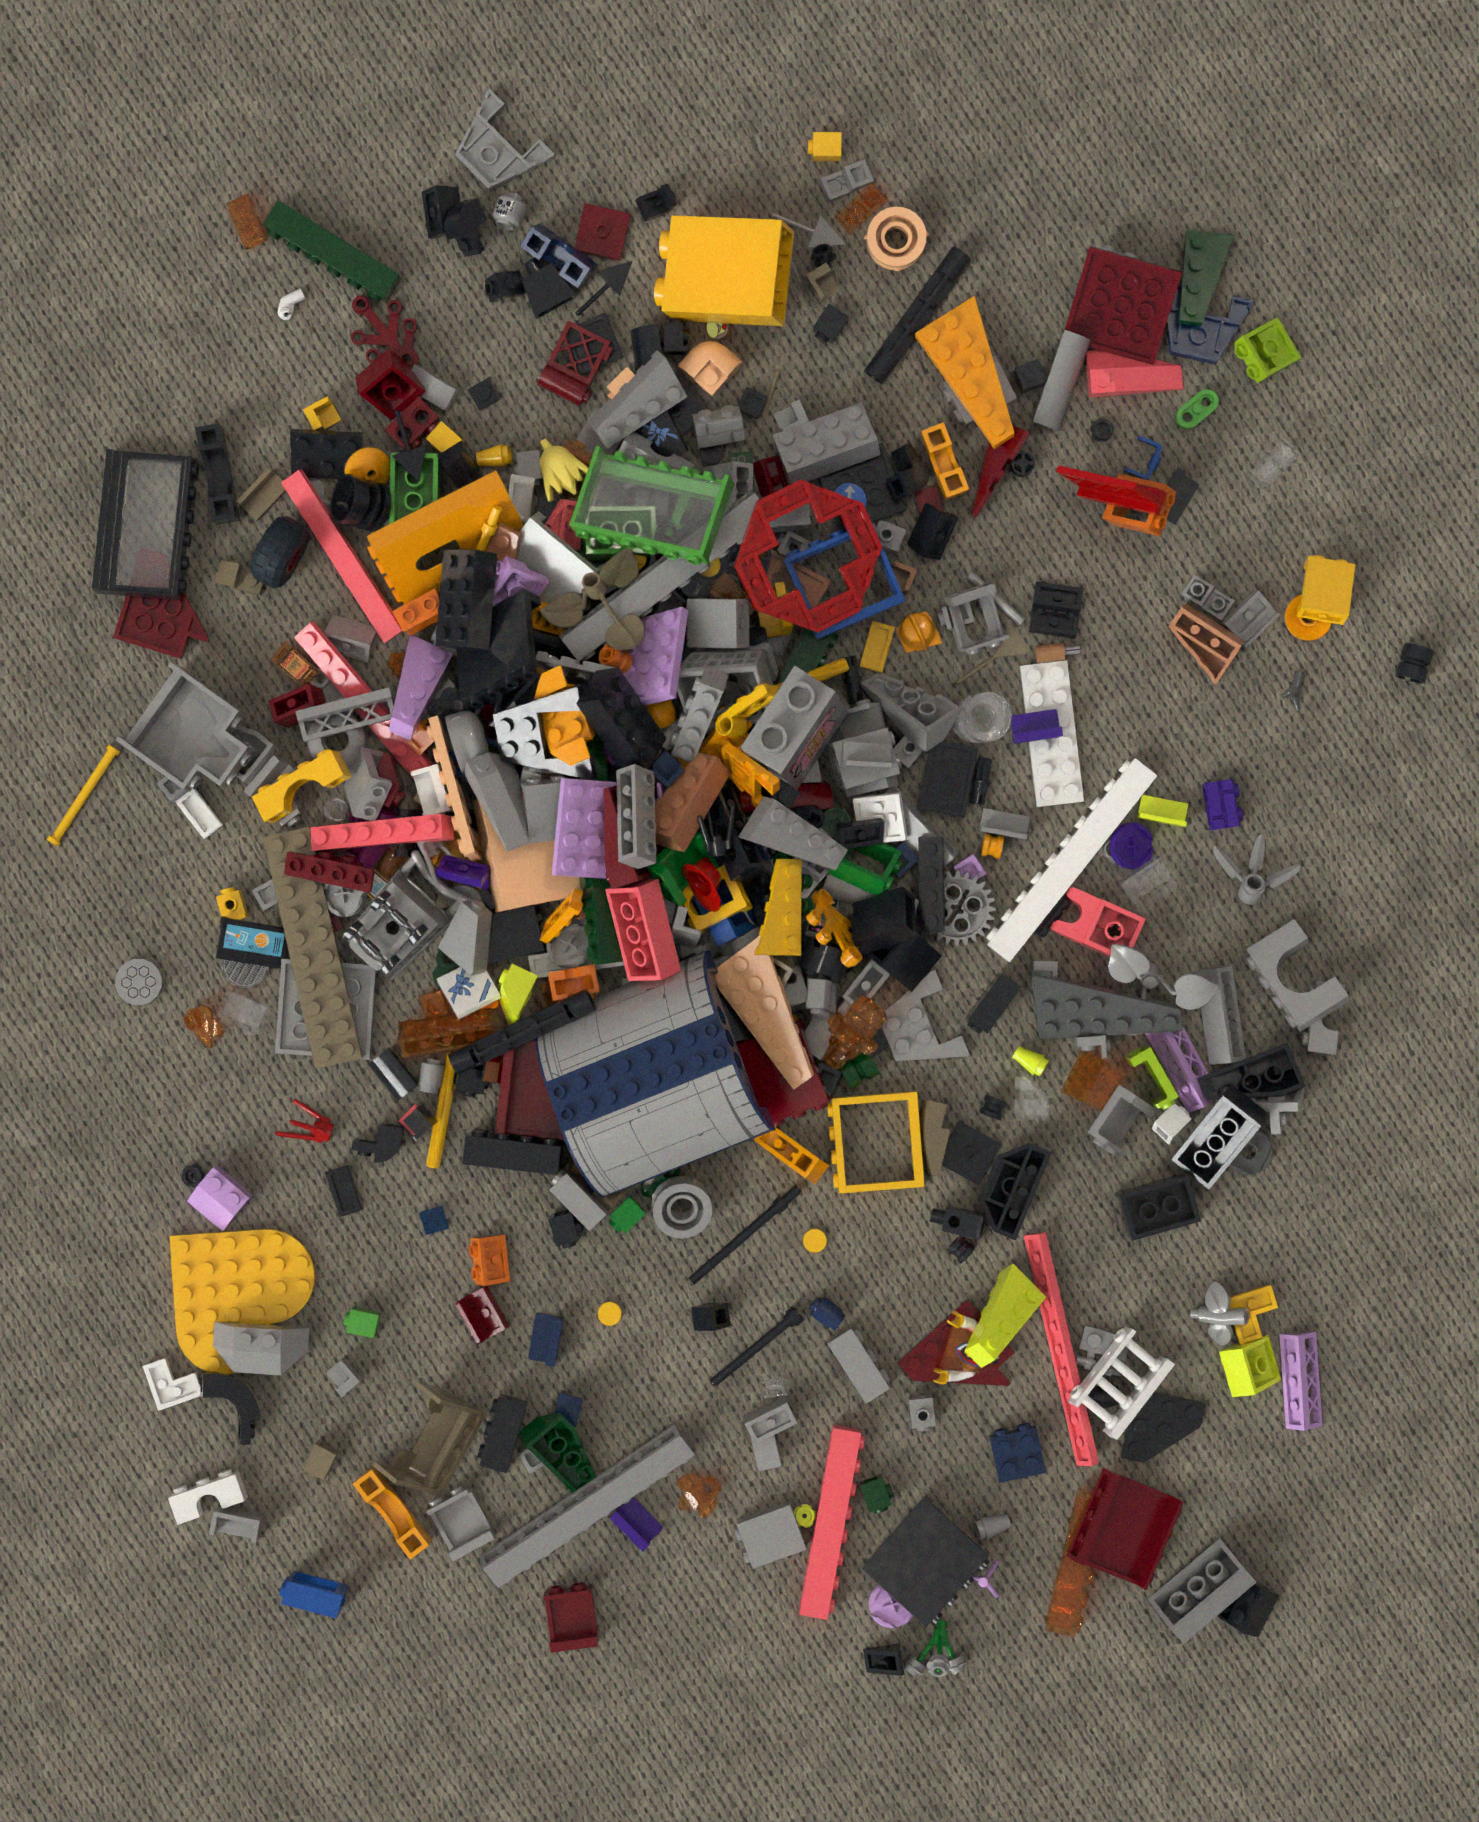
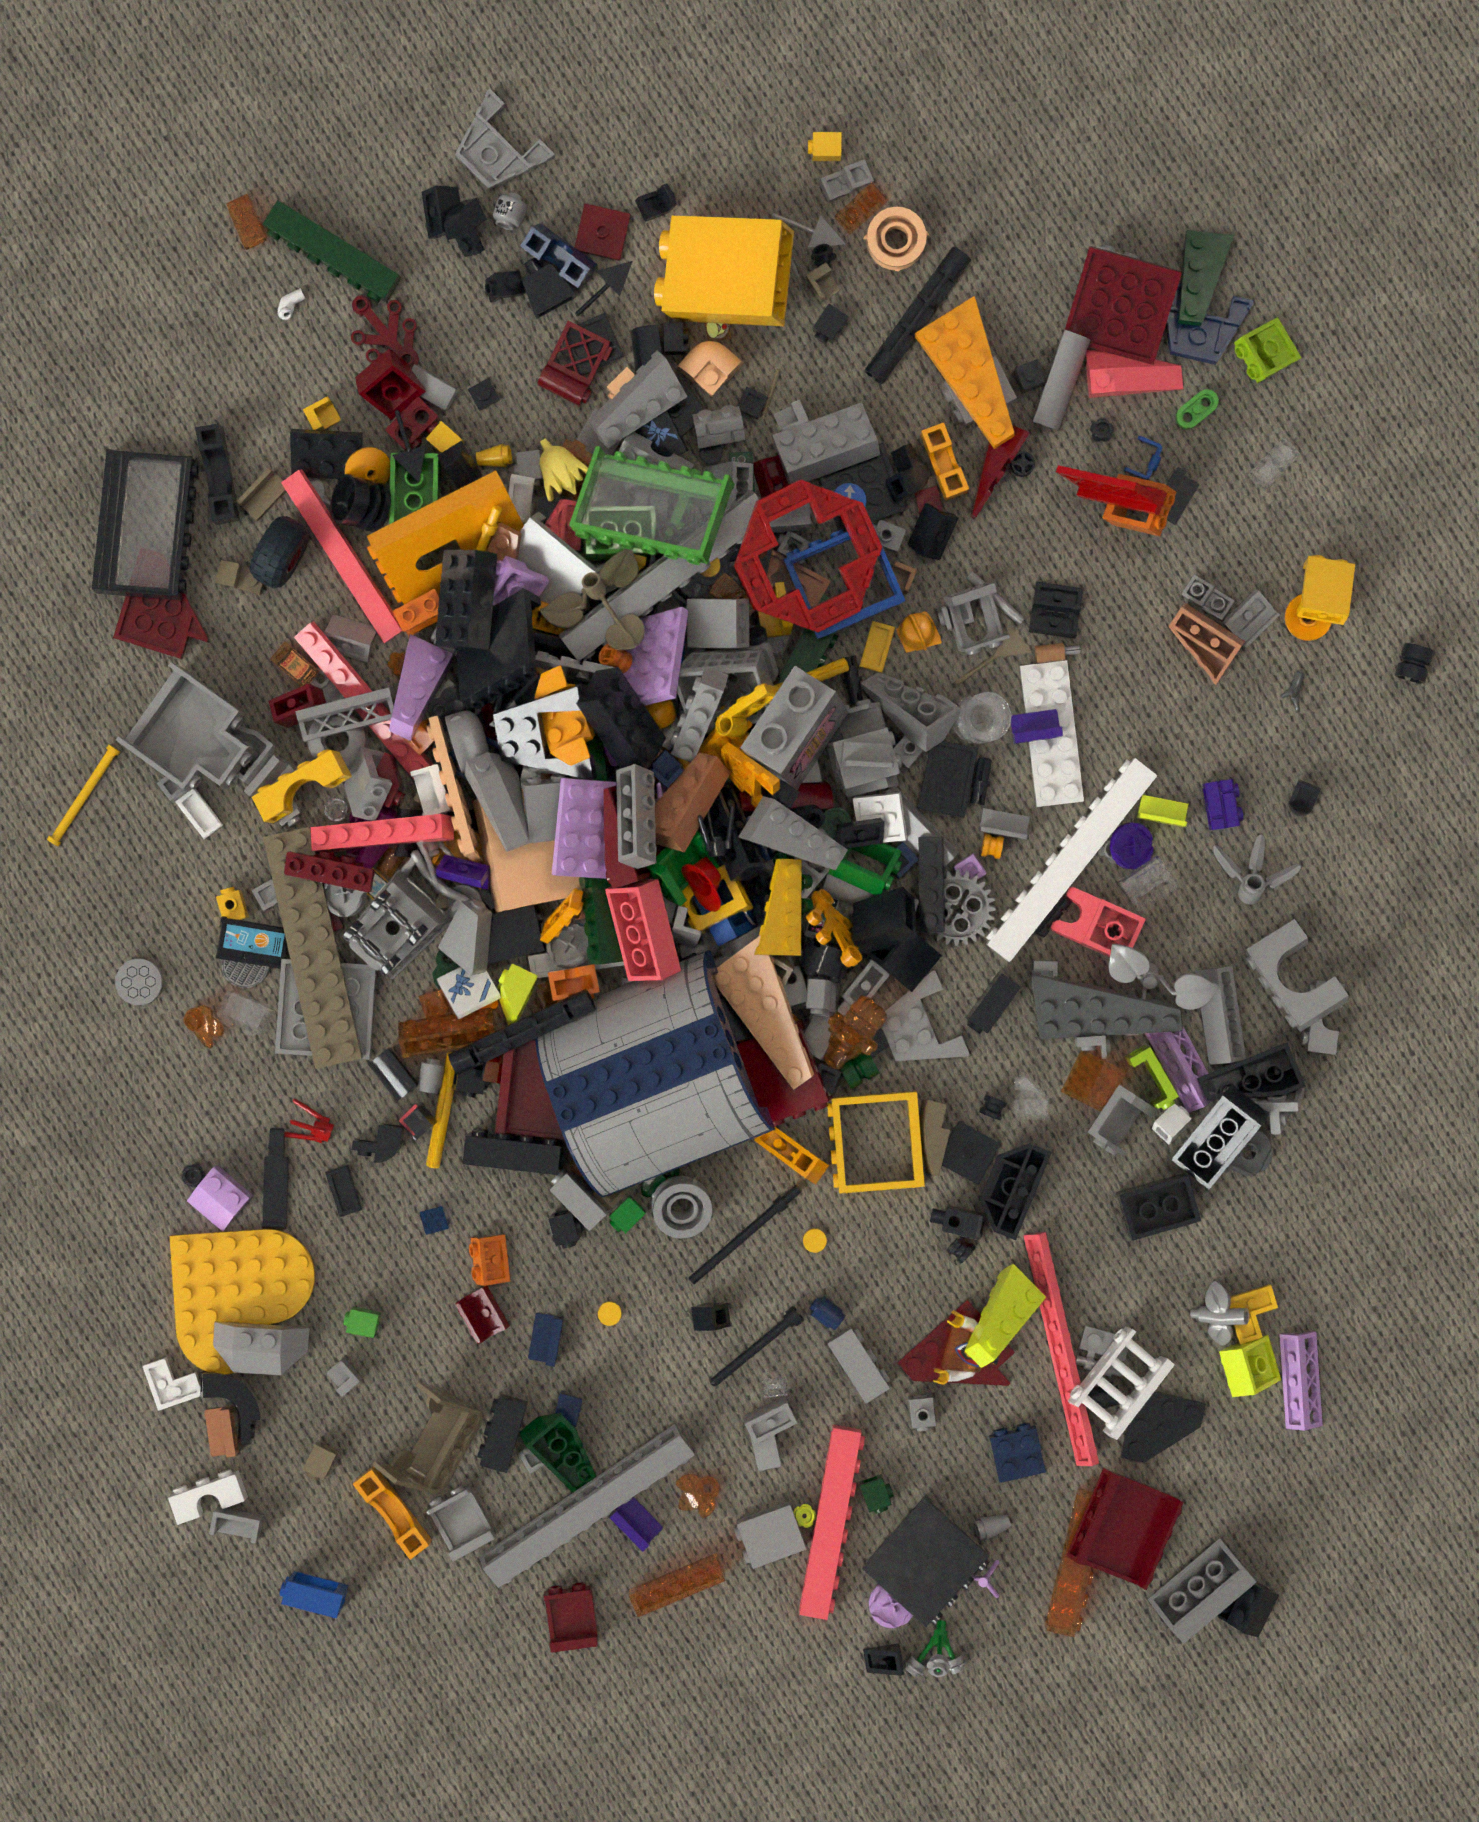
(222, 1431): none -> nougat panel
(275, 1182): none -> black piece
(677, 1585): none -> clear orange brick
(1031, 1061): neon yellow cone -> none
(1303, 798): none -> black plate

